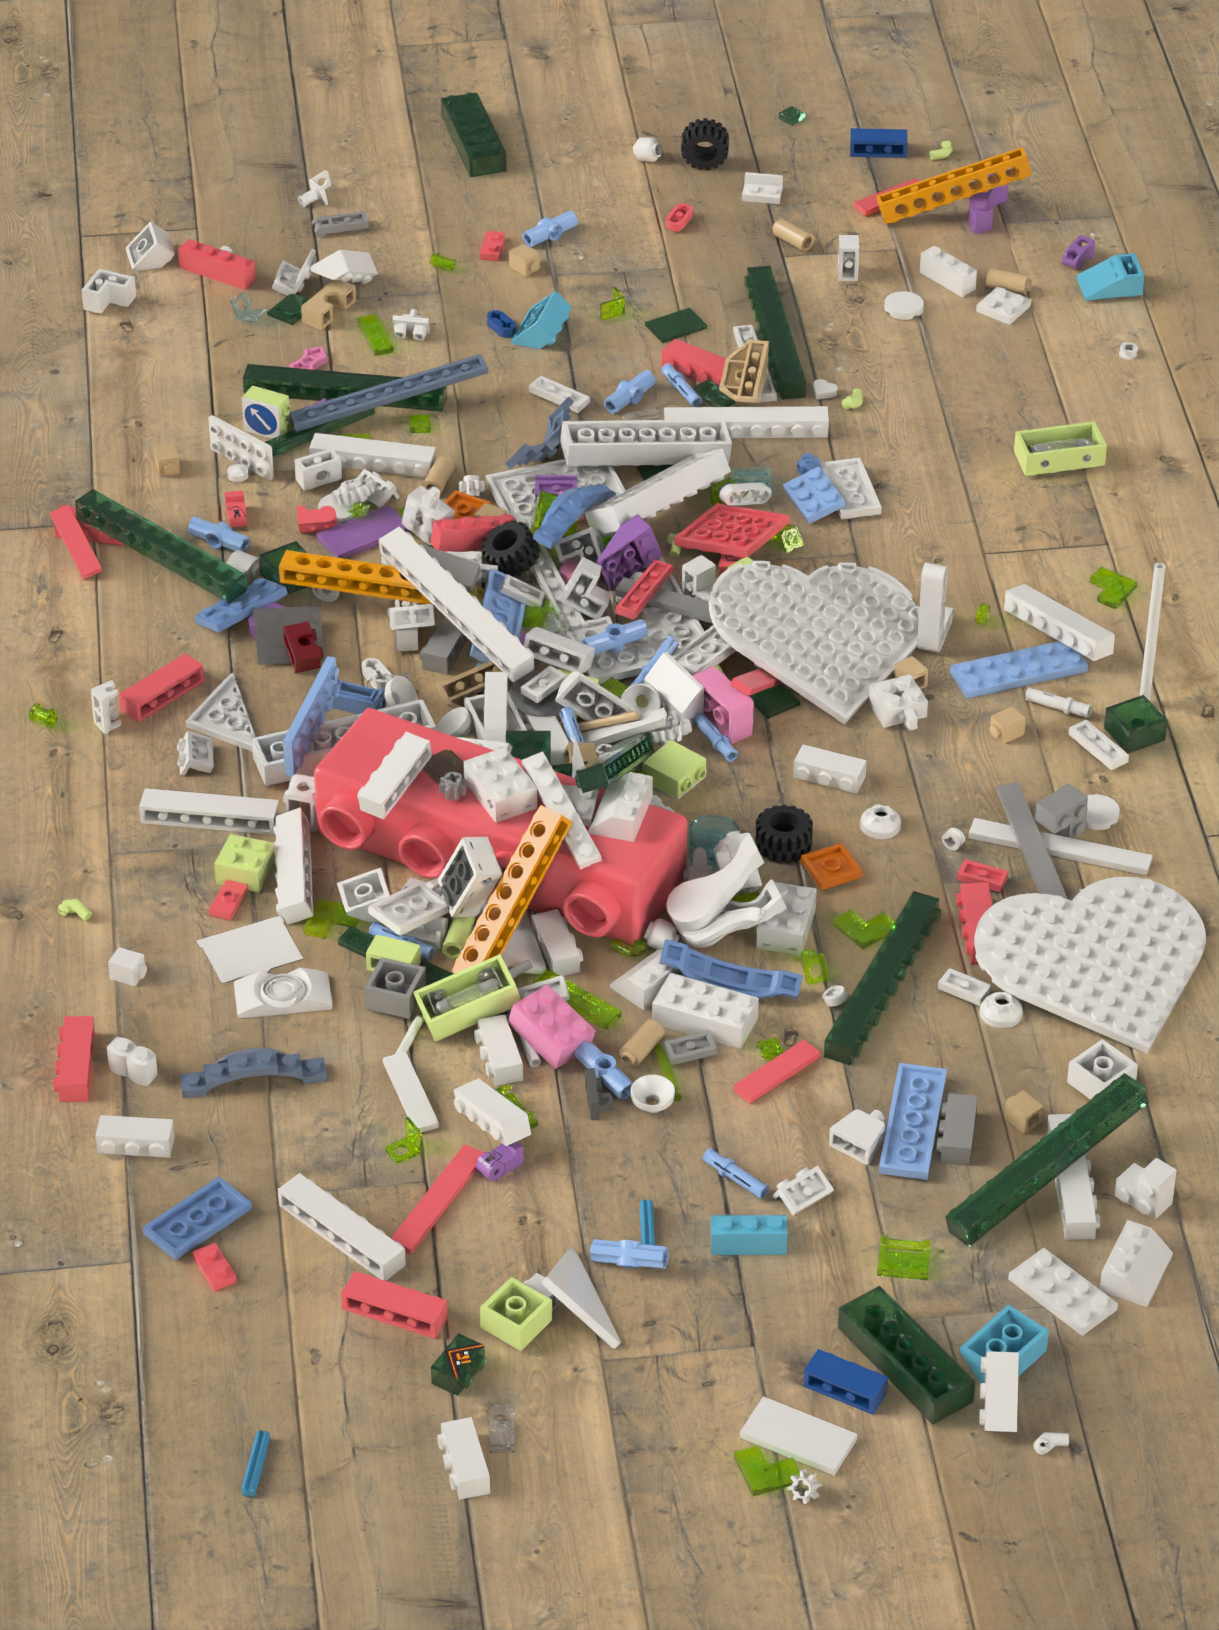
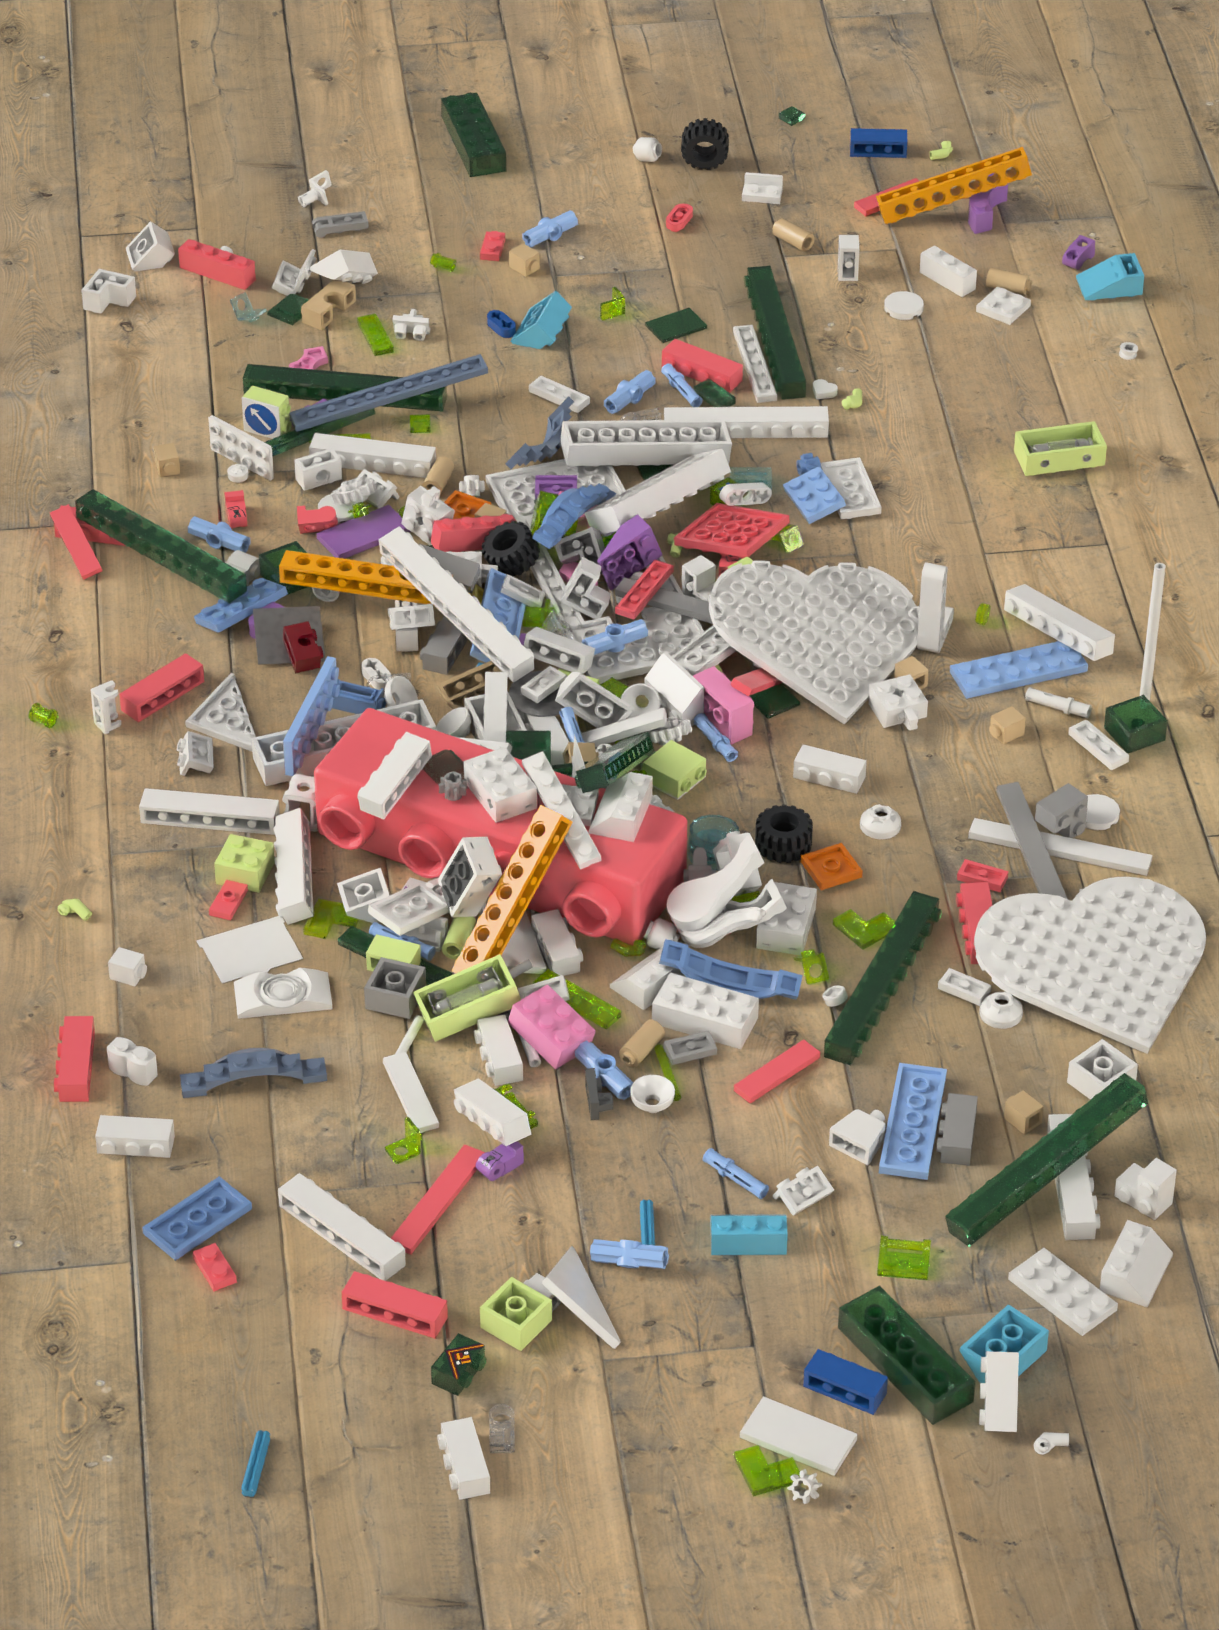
(607, 721): tan bar -> none
(665, 647): light blue pin -> none
(746, 372): tan wedge -> none
(770, 1048): clear neon green plate -> none
(953, 839): white bush -> none
(1115, 587): clear neon green tile -> none

